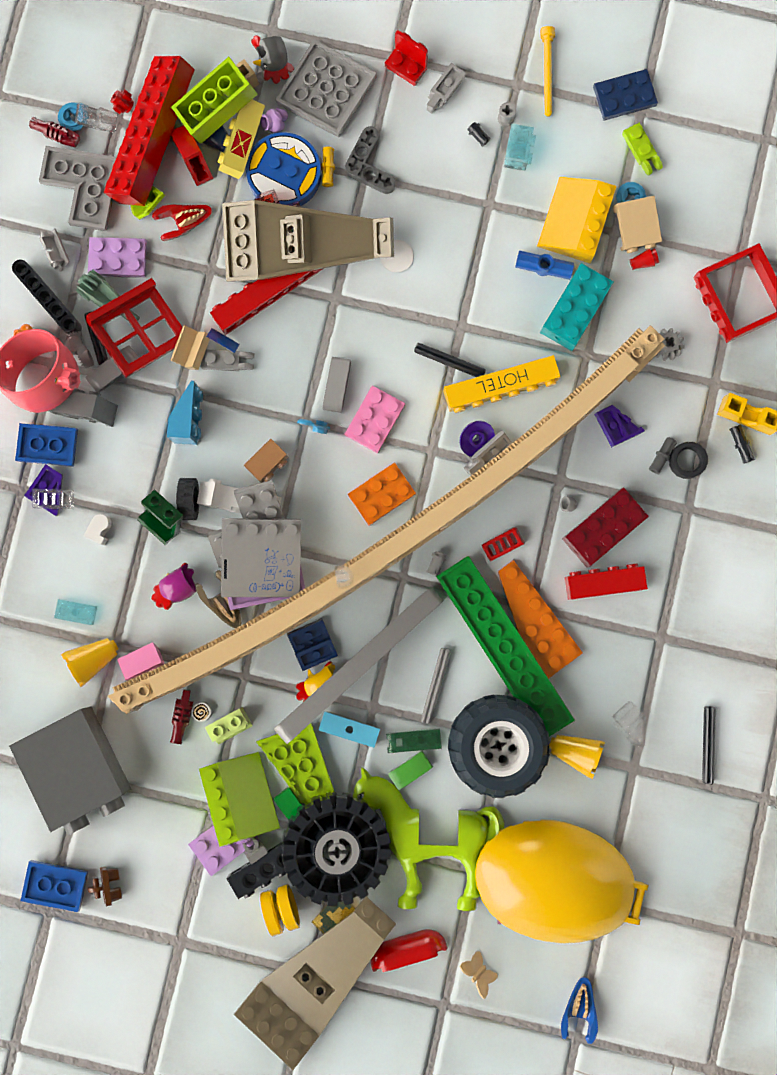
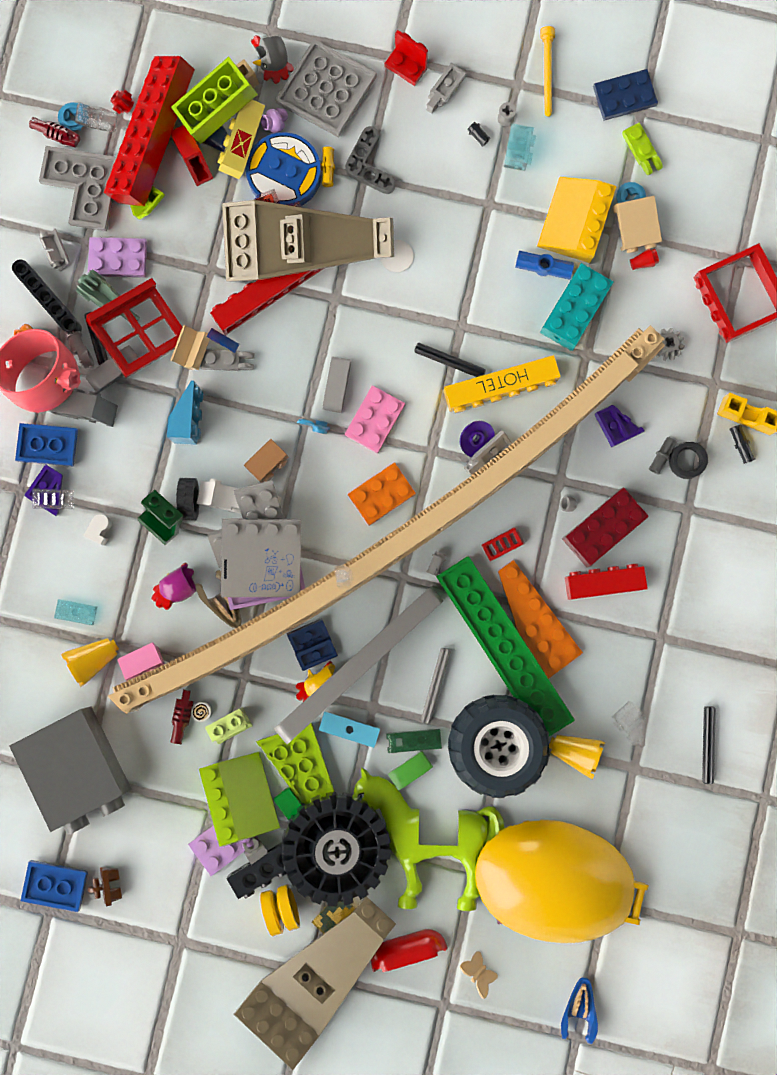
(185, 216): red animal -> none

